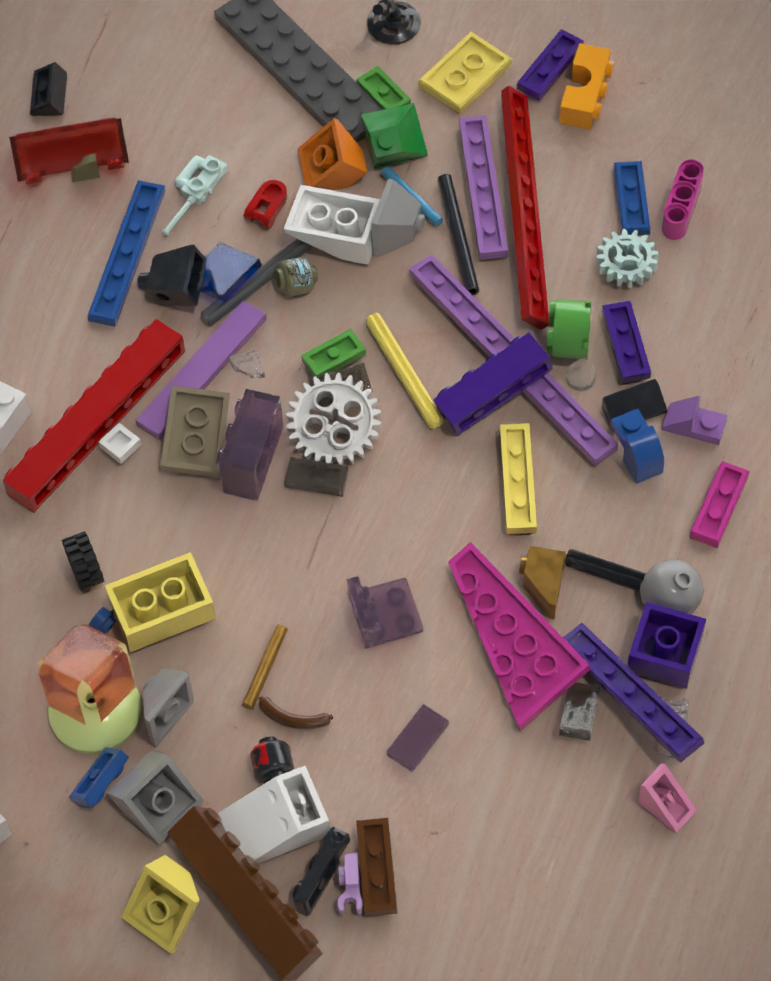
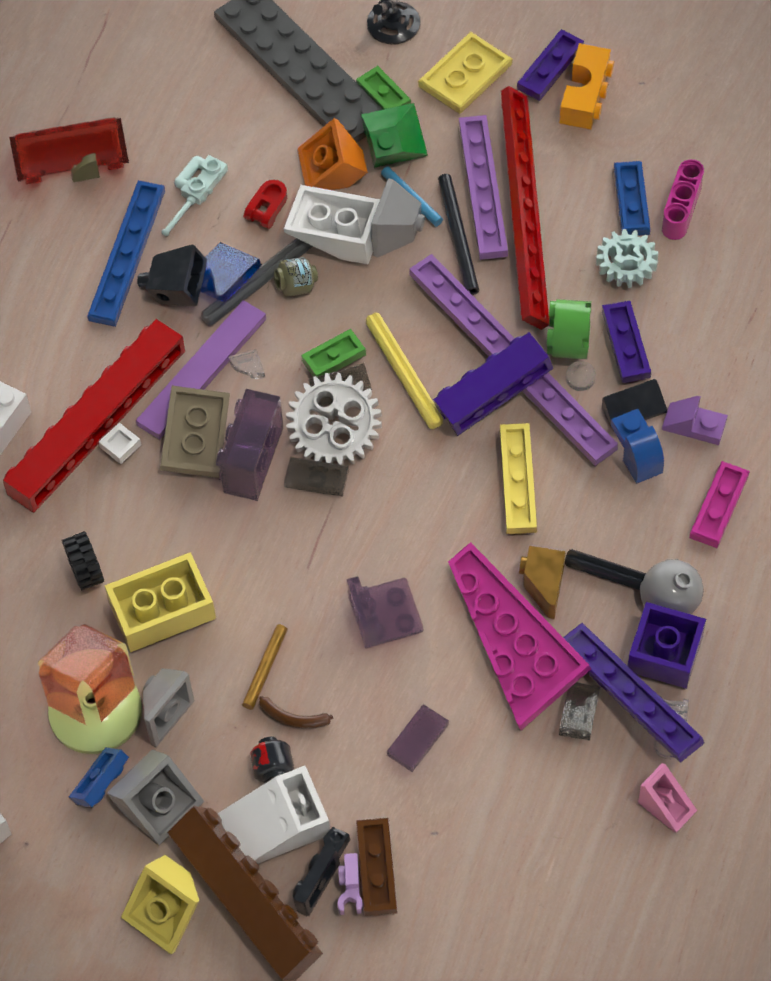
(48, 91): black slope -> none
(103, 620): blue plate -> none

